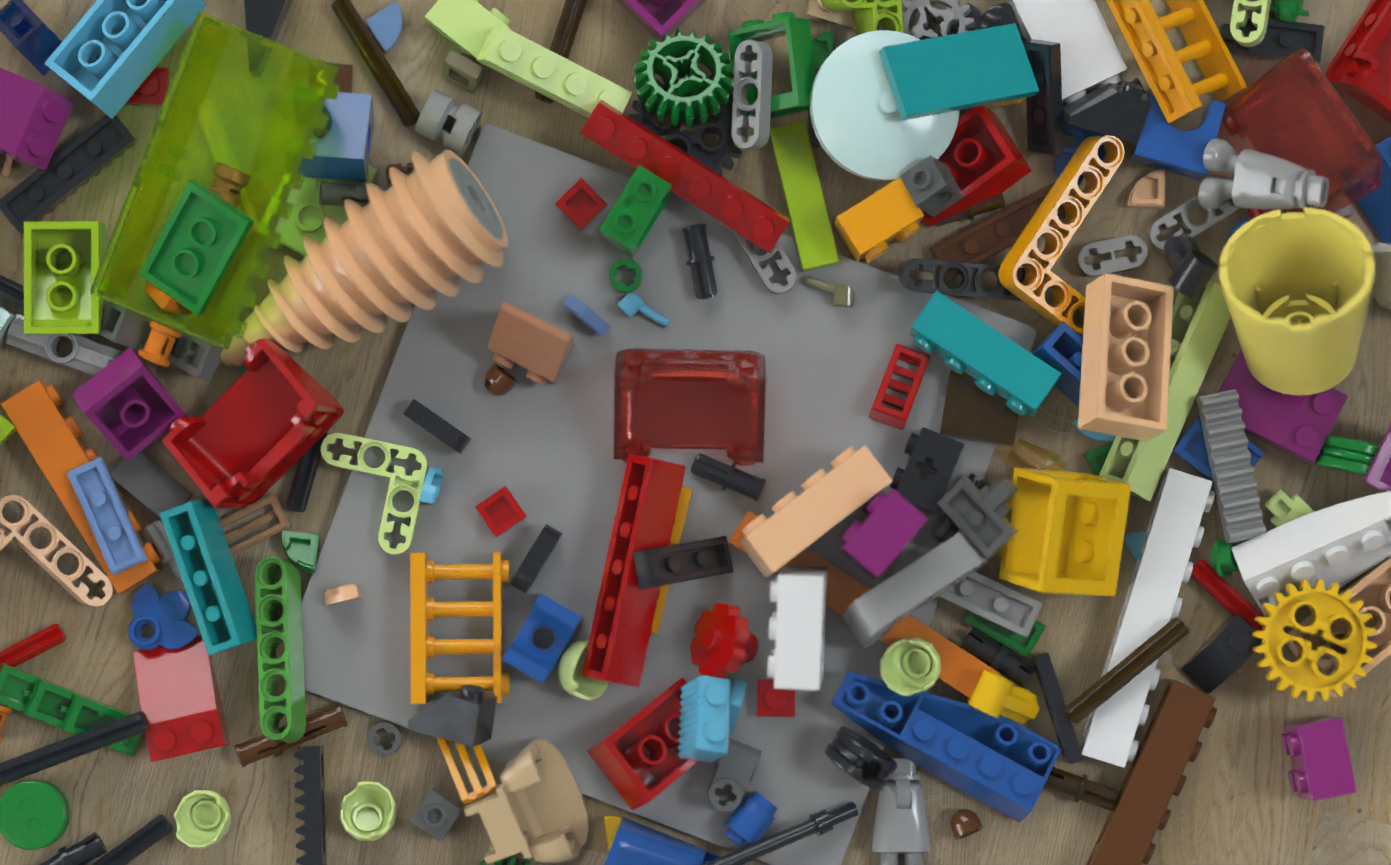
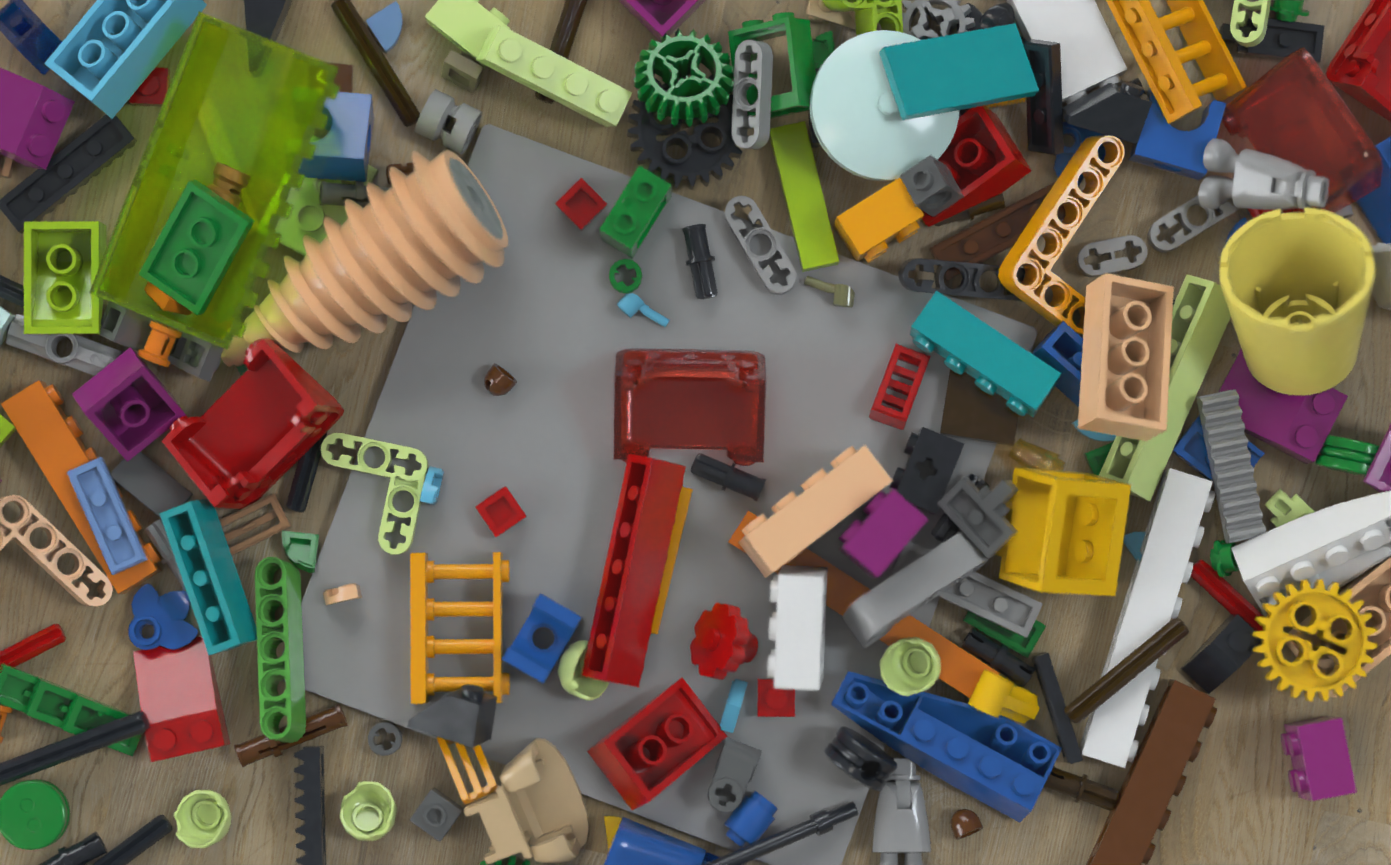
(437, 426): black beam -> none
(530, 345): nougat slope -> none
(536, 558): black beam -> none
(586, 315): medium blue tile -> none
(683, 562): black tile -> none
(686, 175): red plate -> none
(704, 719): medium azure brick -> none
(1148, 191): light nougat tile -> none
(1189, 265): black piece -> none

